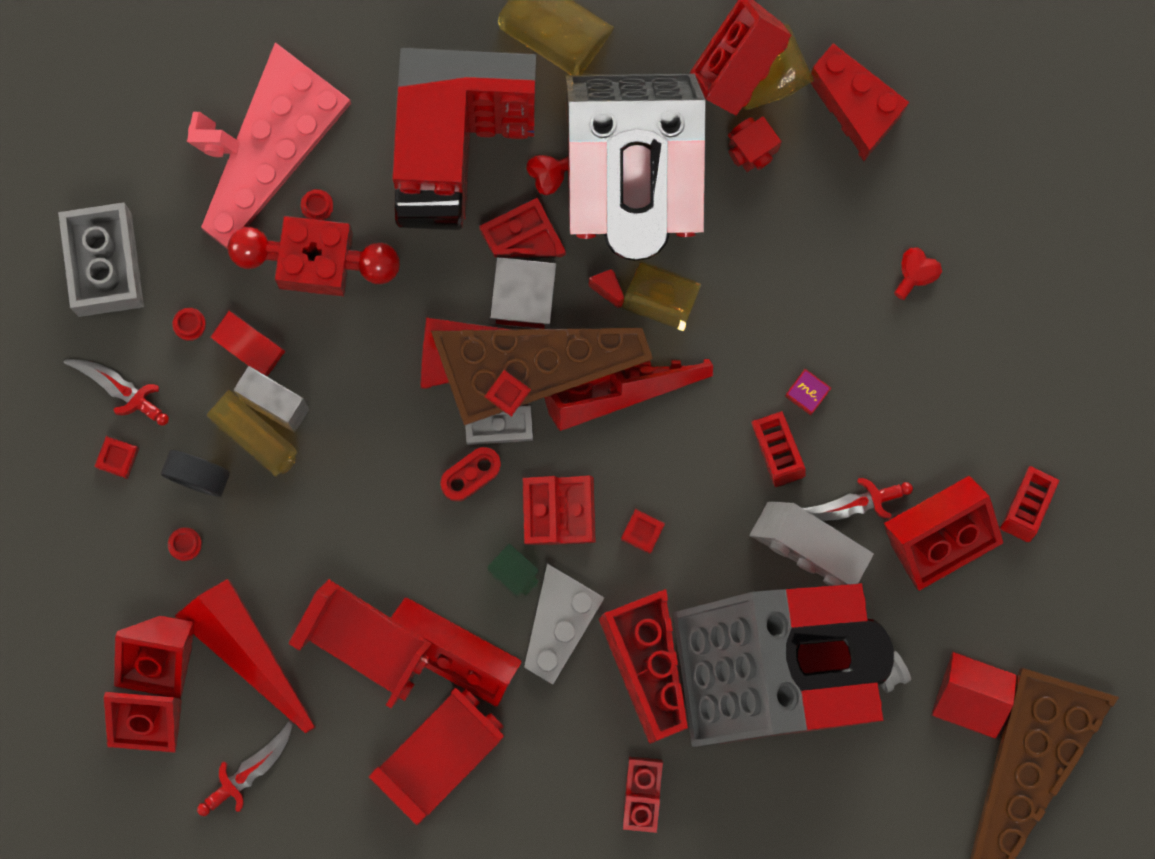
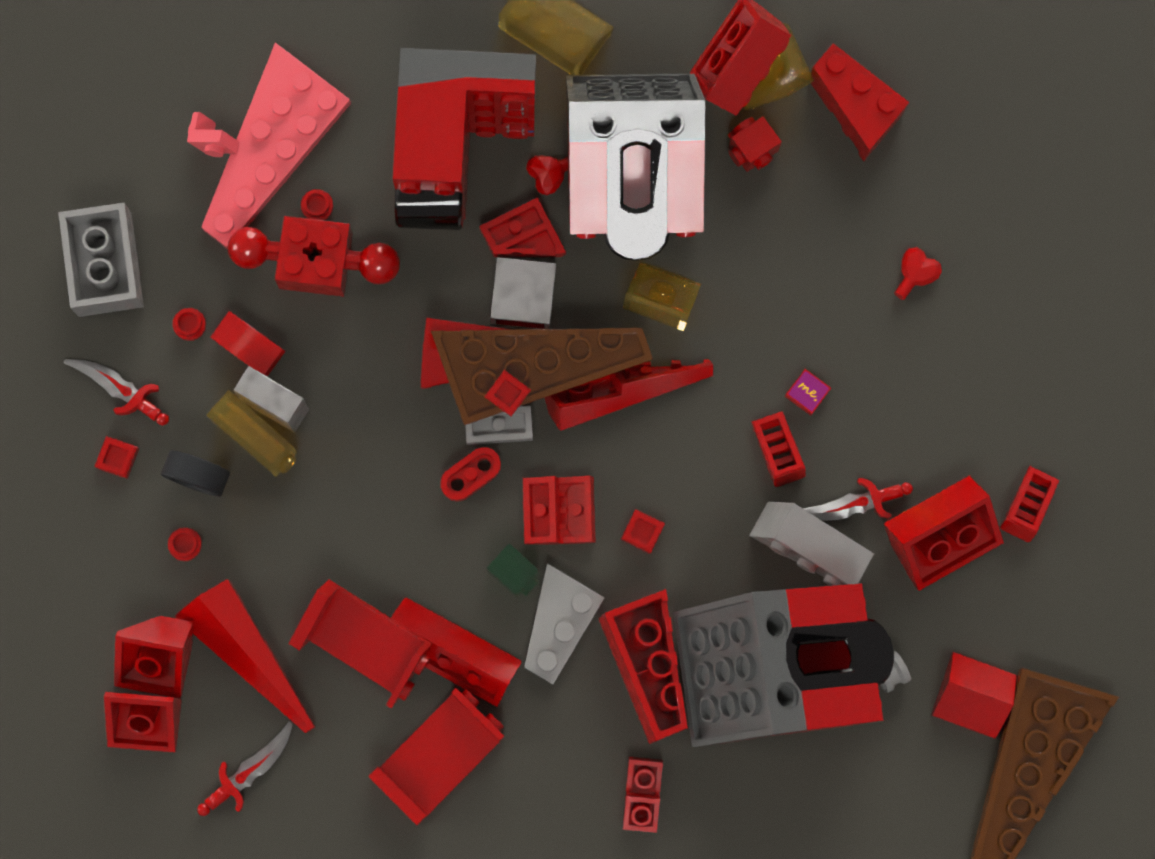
(608, 287): red slope -> none

